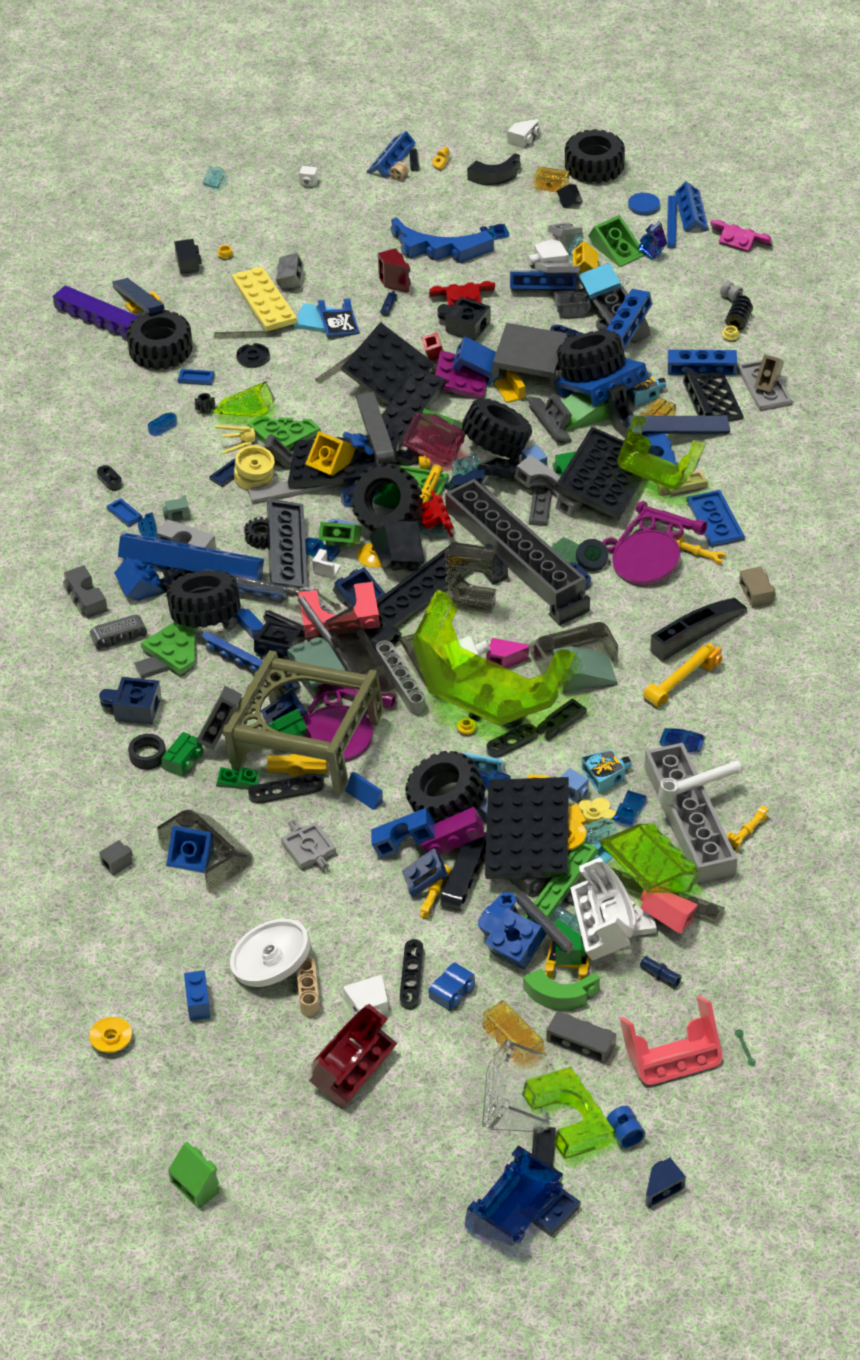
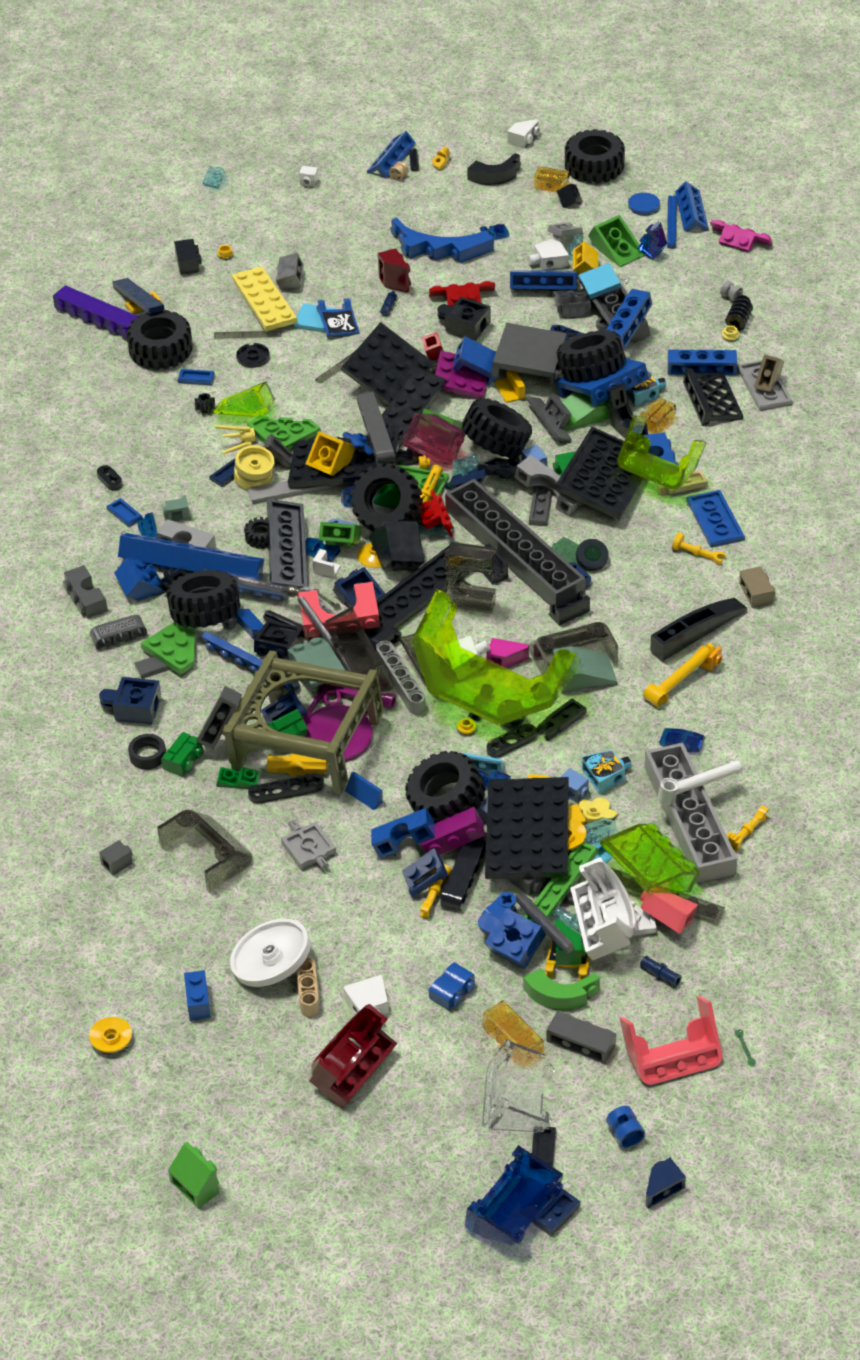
(162, 424): clear blue beam -> none
(190, 849): blue slope -> none
(411, 974): black beam -> none
(557, 267): light grey tile -> none
(566, 1088): clear neon green arch -> none
(630, 808): clear blue slope -> none
(650, 553): magenta piece -> none
(684, 424): dark blue tile -> none

